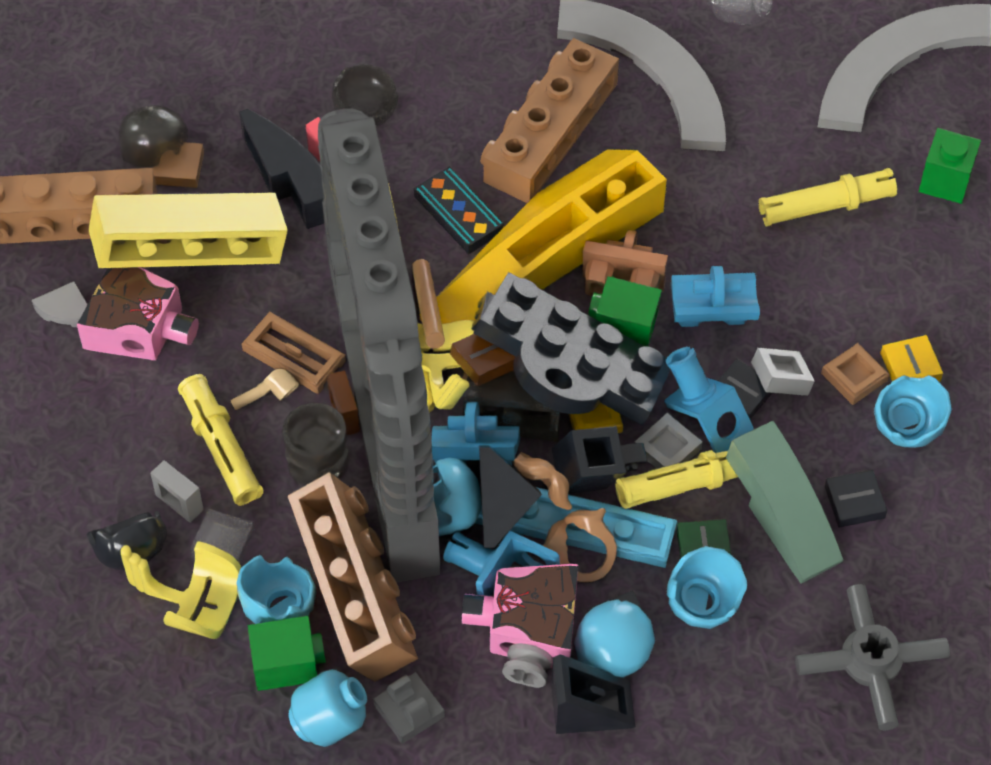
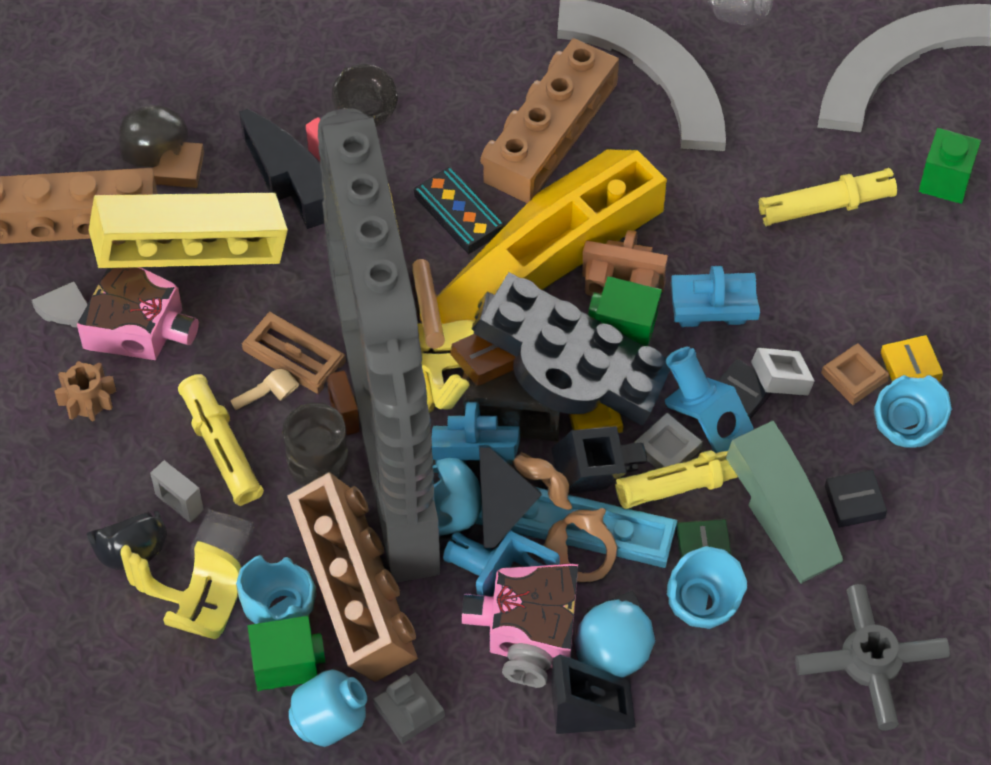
(85, 390): none -> medium nougat gear

